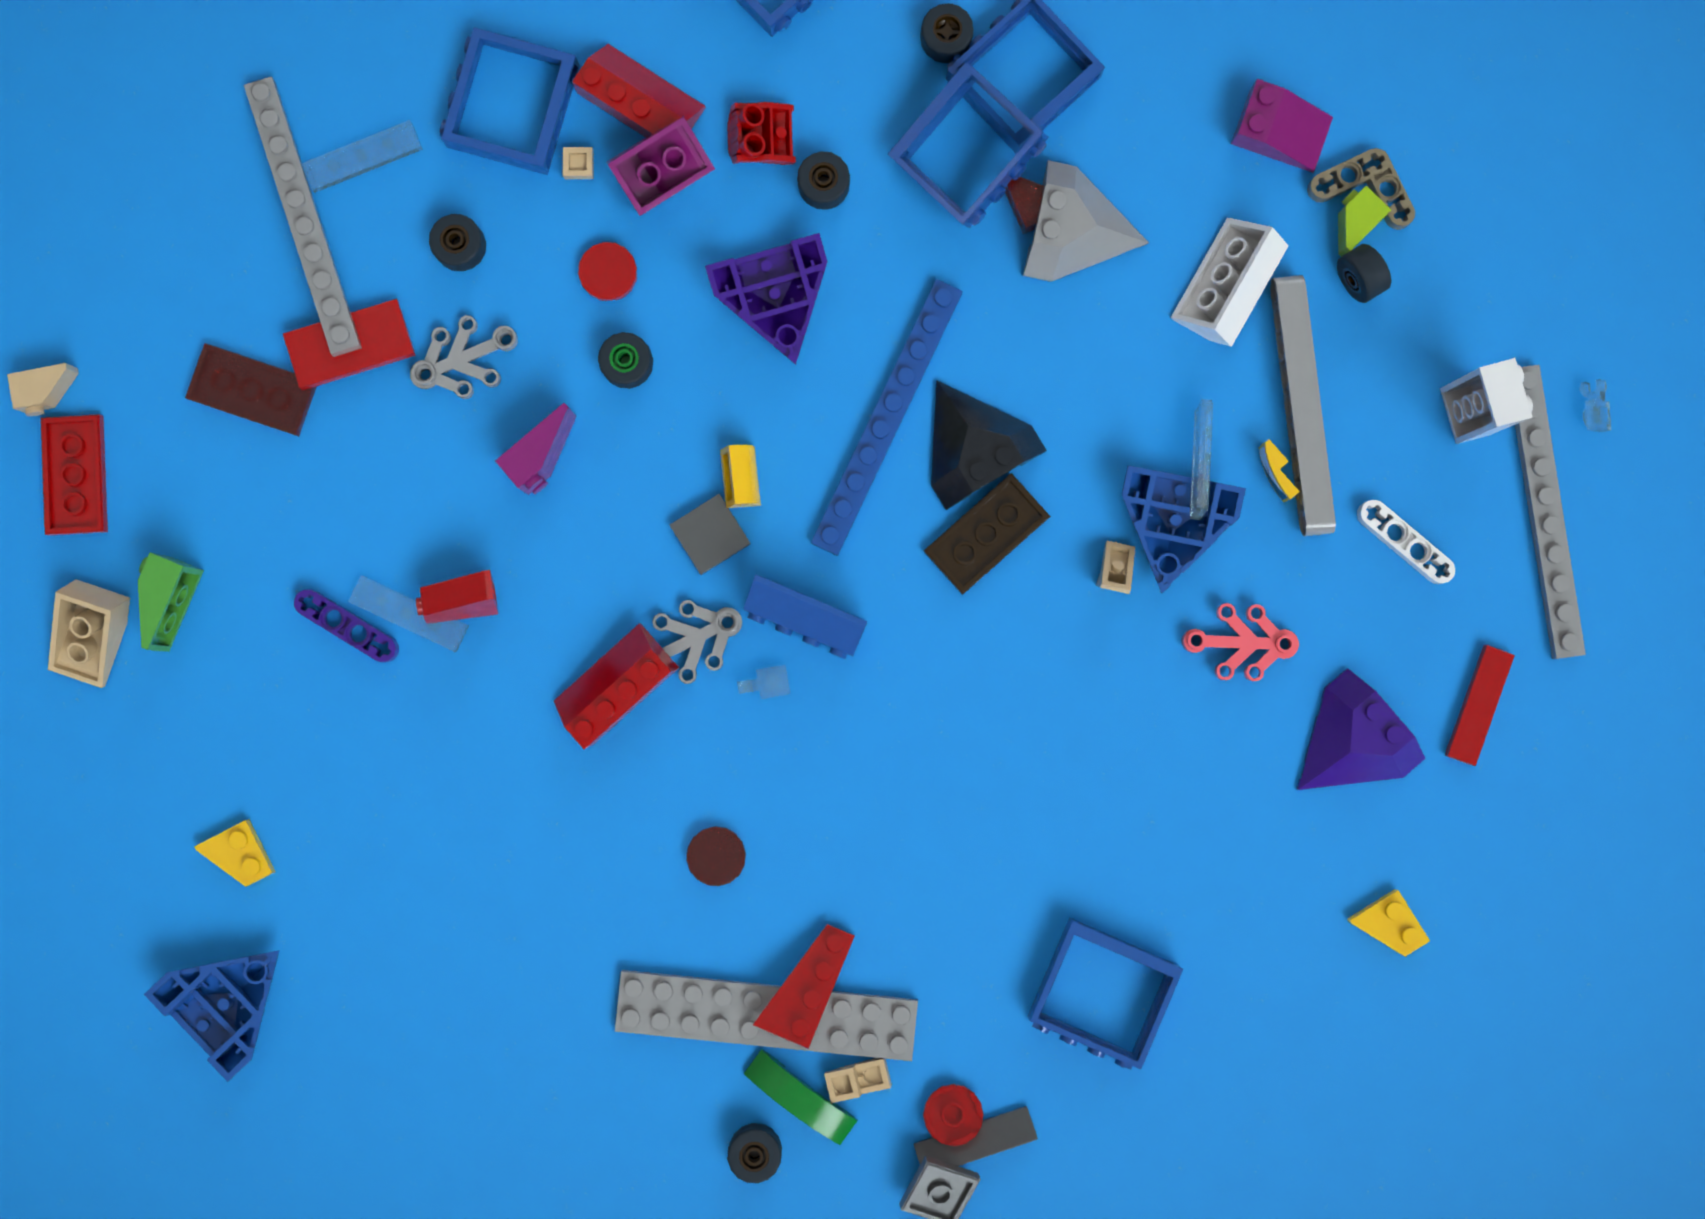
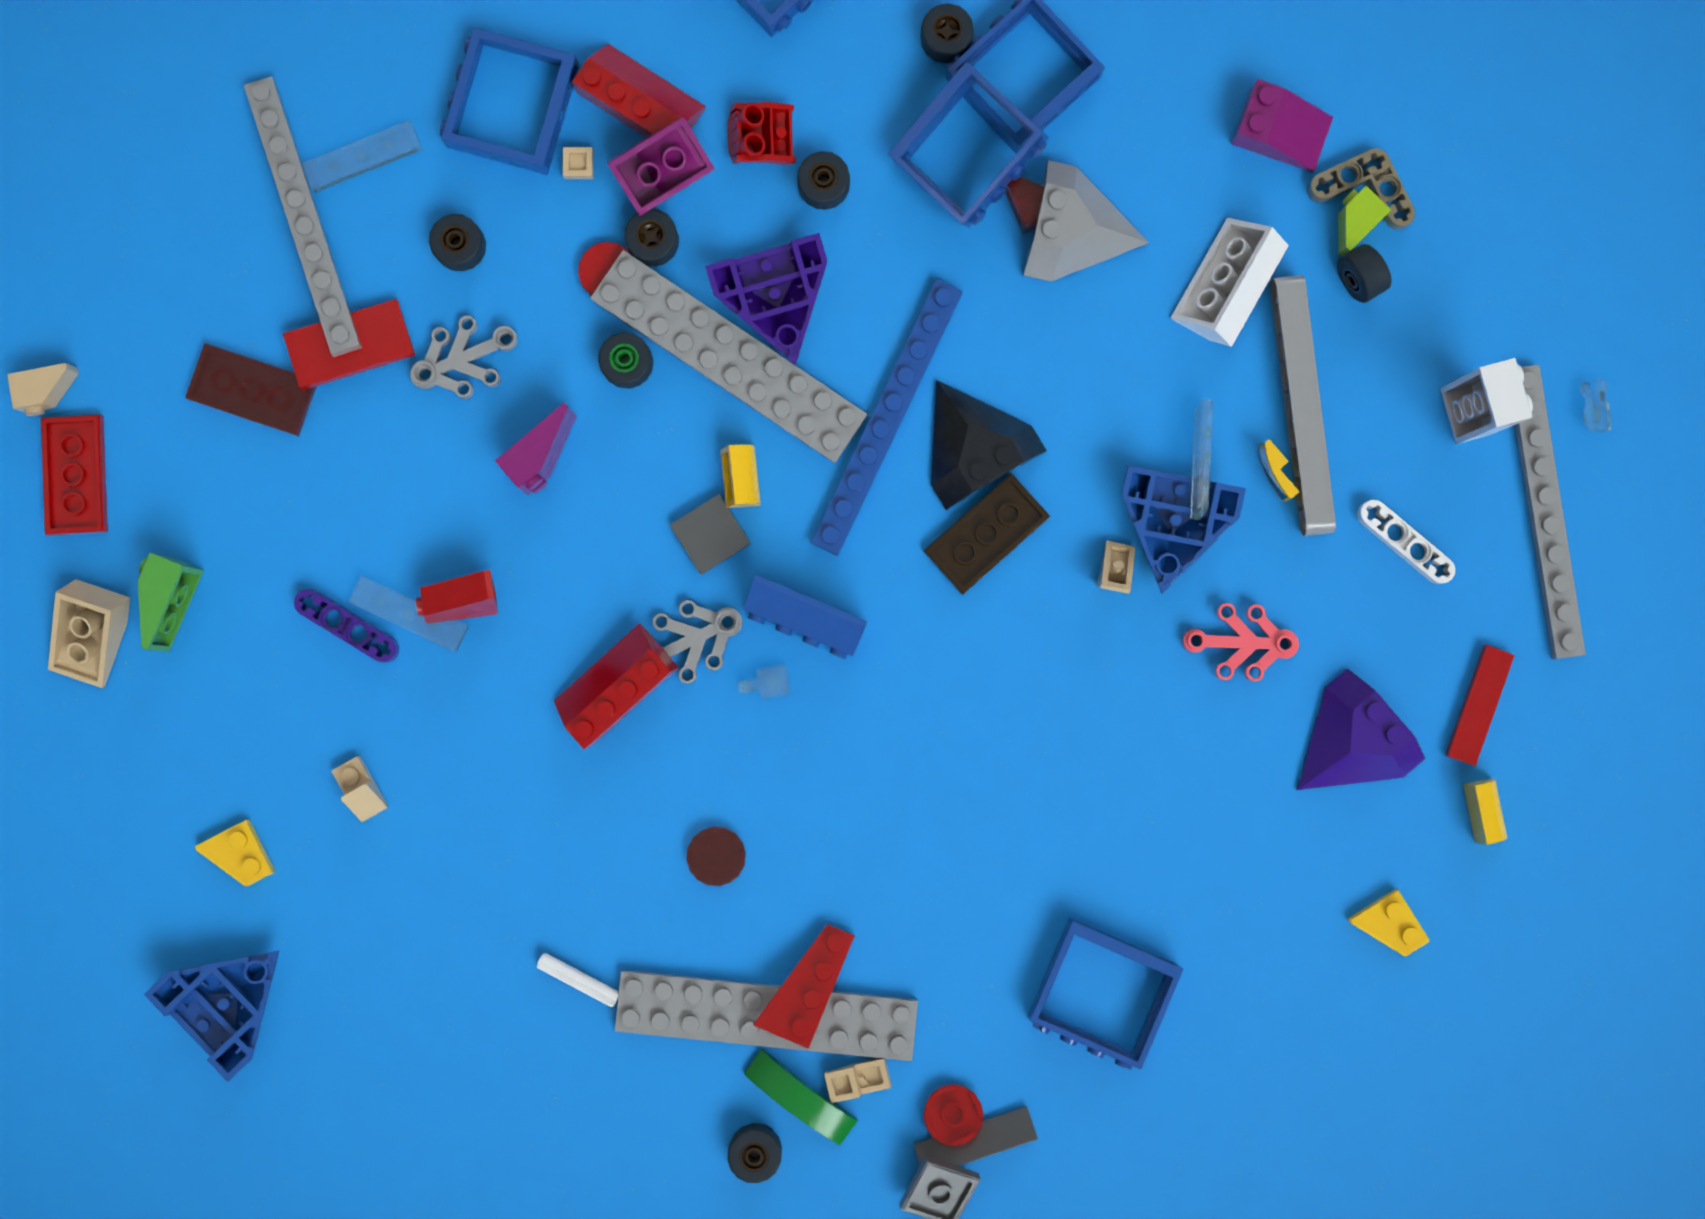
(359, 789): none -> tan slope
(578, 979): none -> white axle
(651, 228): none -> black wheel
(728, 356): none -> light grey plate
(1485, 811): none -> yellow brick

